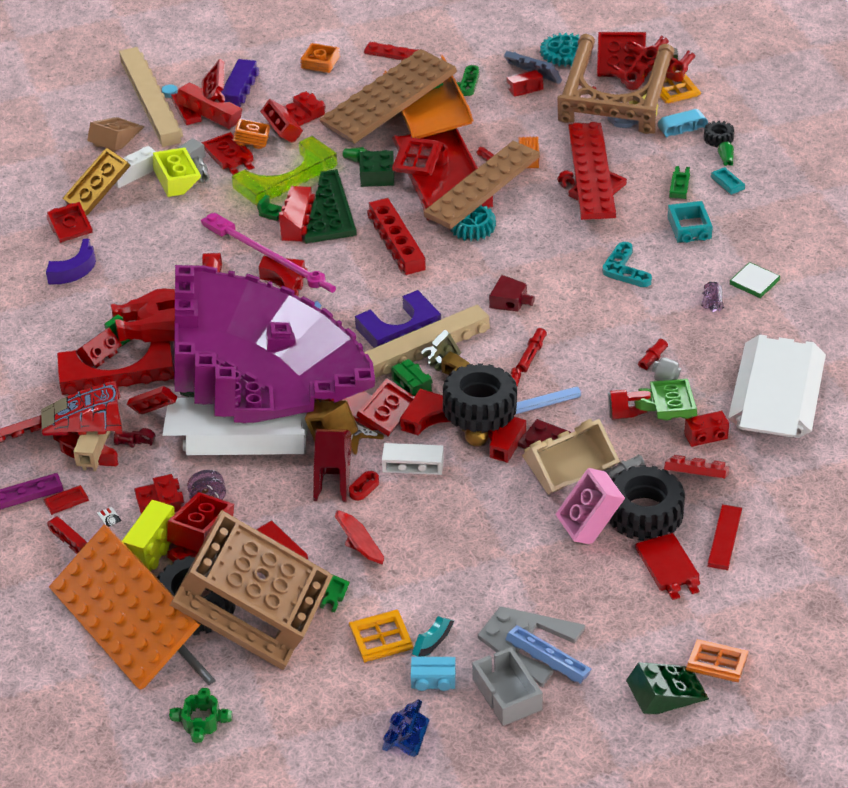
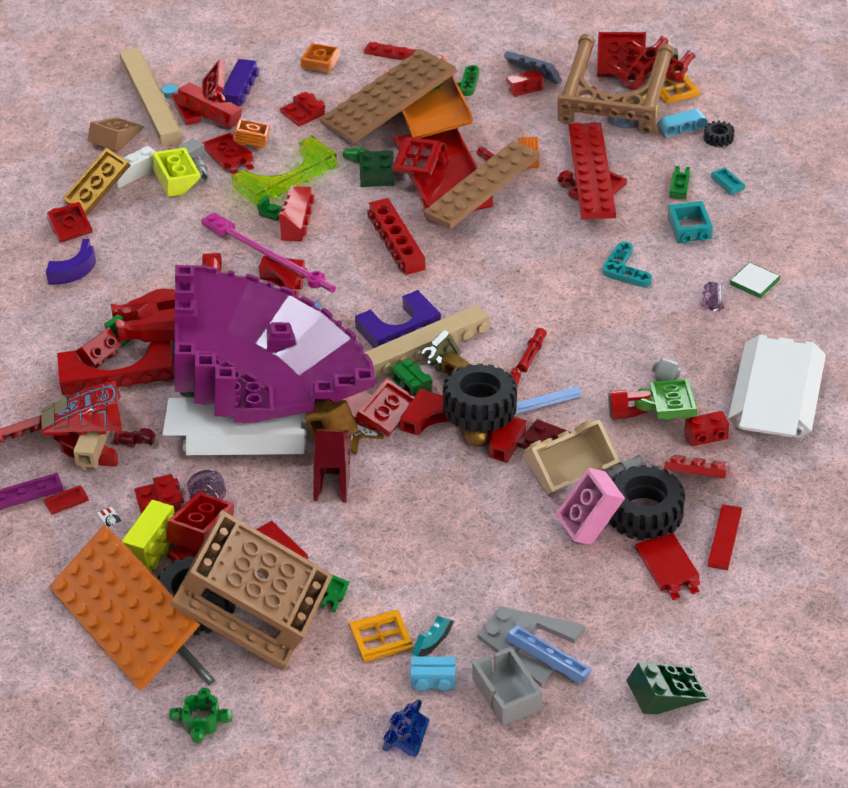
(66, 534): red beam -> none
(152, 400): red plate -> none
(281, 121): red brick -> none
(330, 211): dark green wing -> none
(359, 537): red shield -> none
(362, 484): red beam -> none
(412, 458): white brick -> none
(476, 225): teal gear -> none
(510, 295): dark red torso -> none
(559, 49): teal gear -> none
(653, 354): red pin -> none
(717, 660): orange piece -> none
(726, 152): green cone -> none

